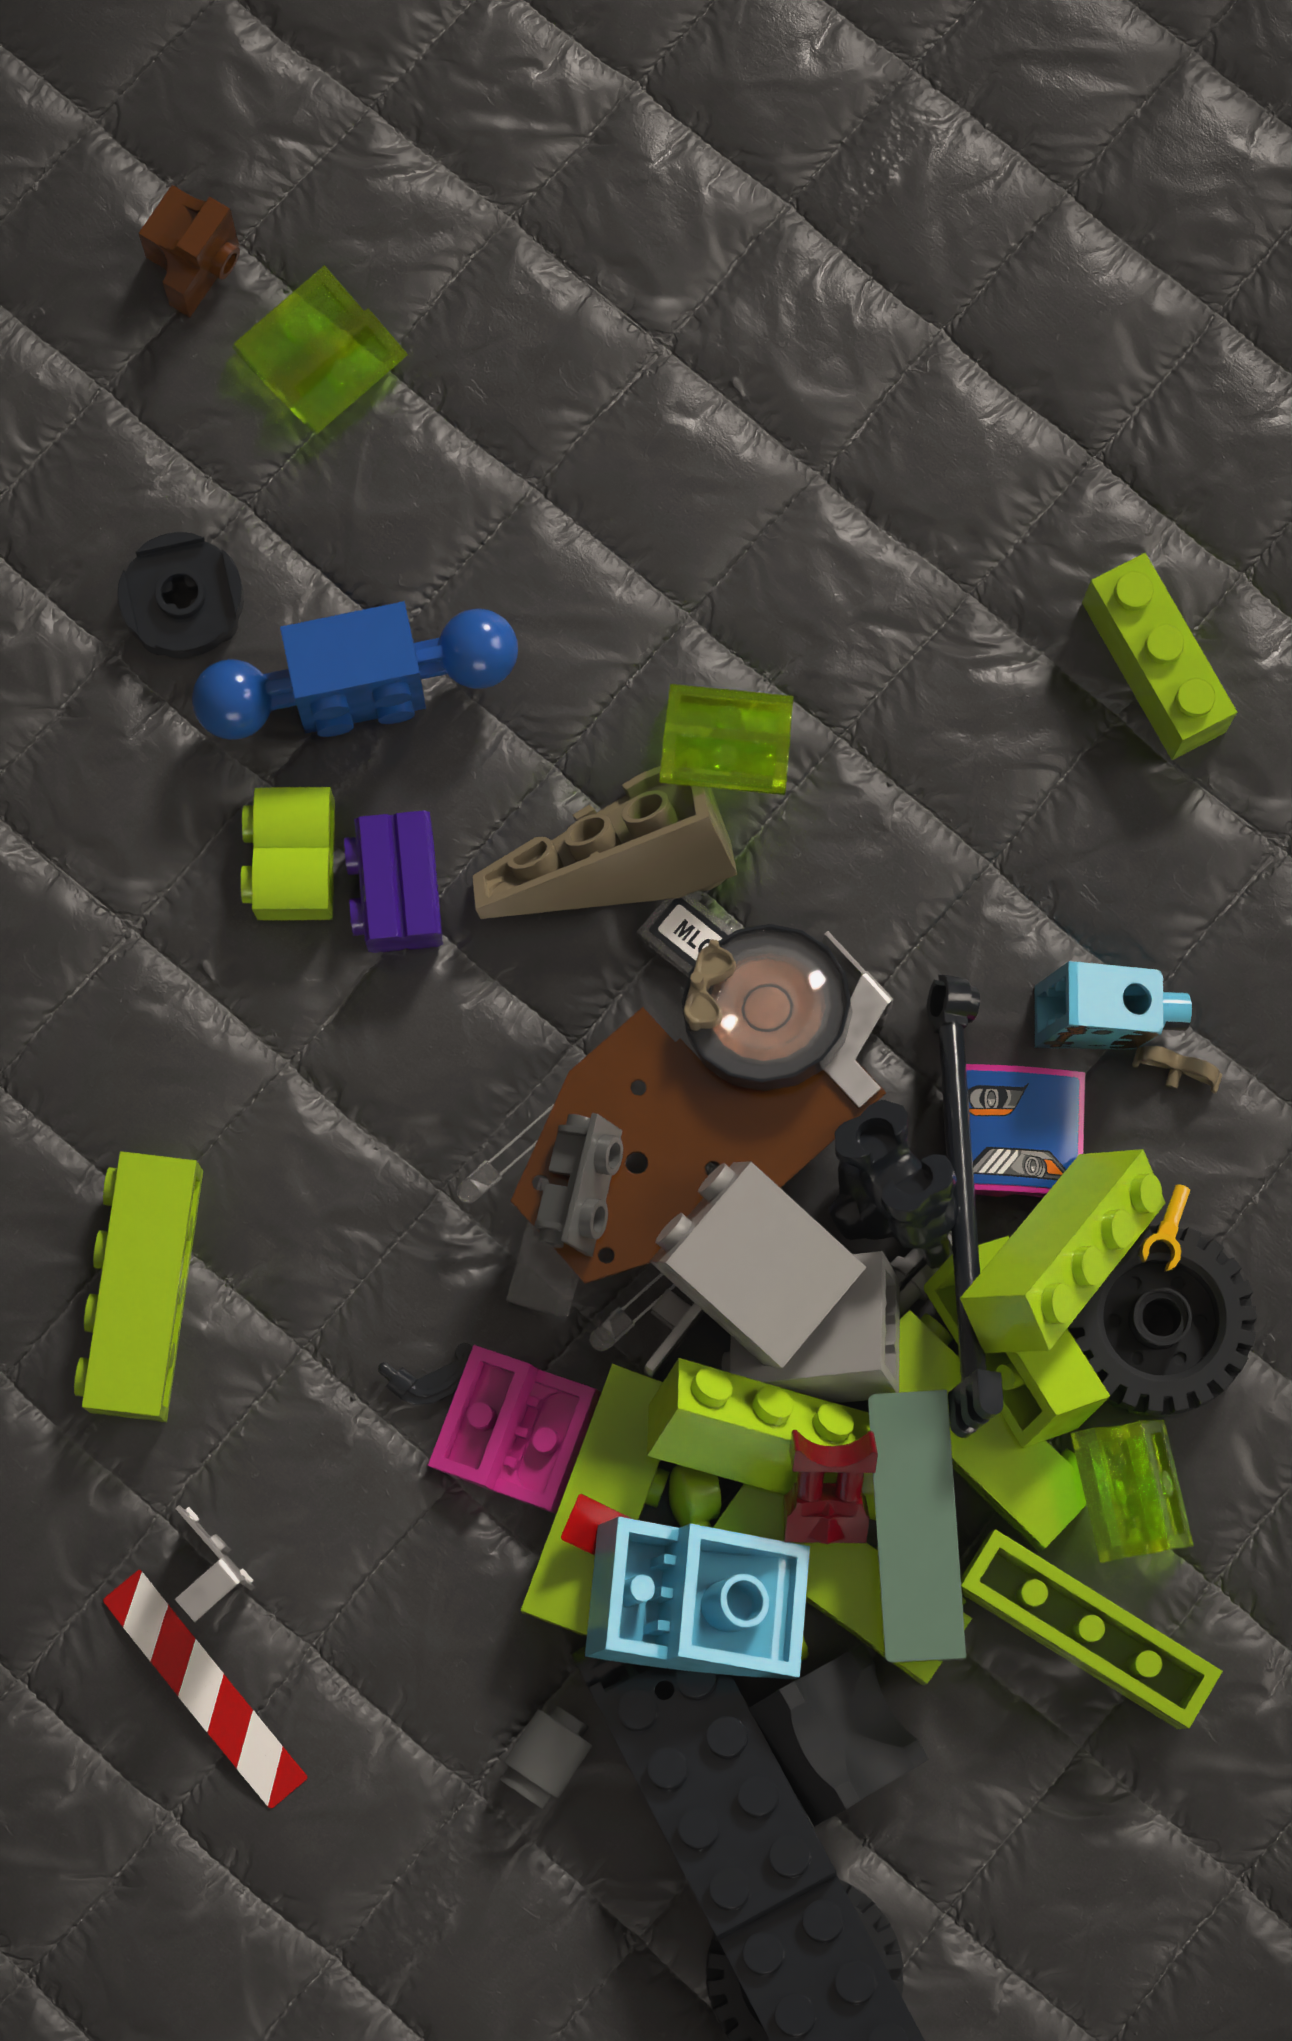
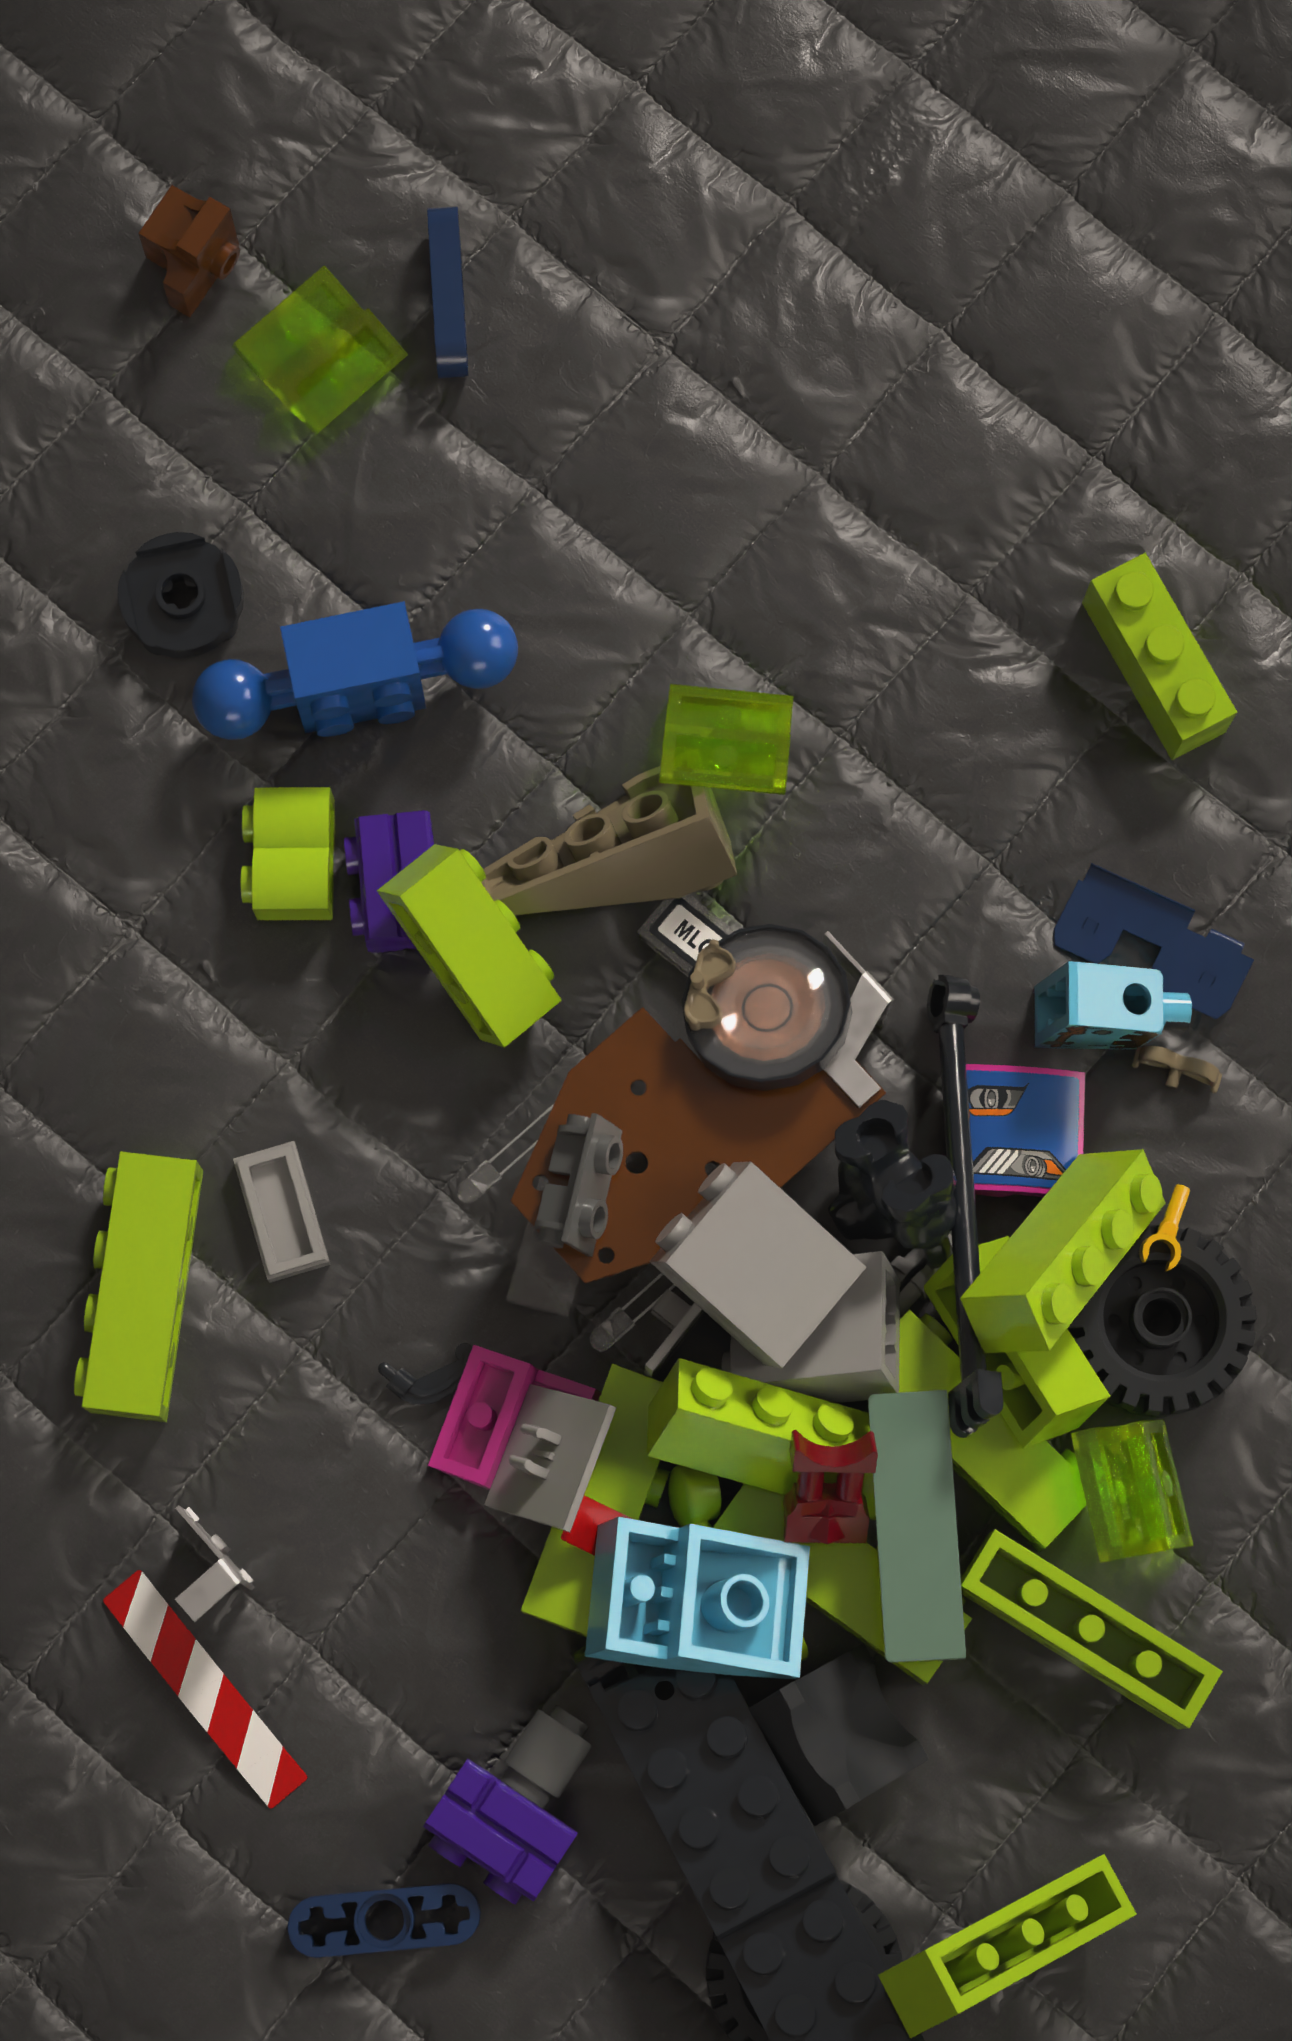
(281, 1211): none -> light grey tile
(334, 1908): none -> dark blue beam
(447, 292): none -> dark blue beam
(471, 943): none -> lime brick
(499, 1832): none -> dark purple brick
(550, 1457): none -> light grey piece
(1006, 1946): none -> lime brick
(1202, 966): none -> dark blue piece

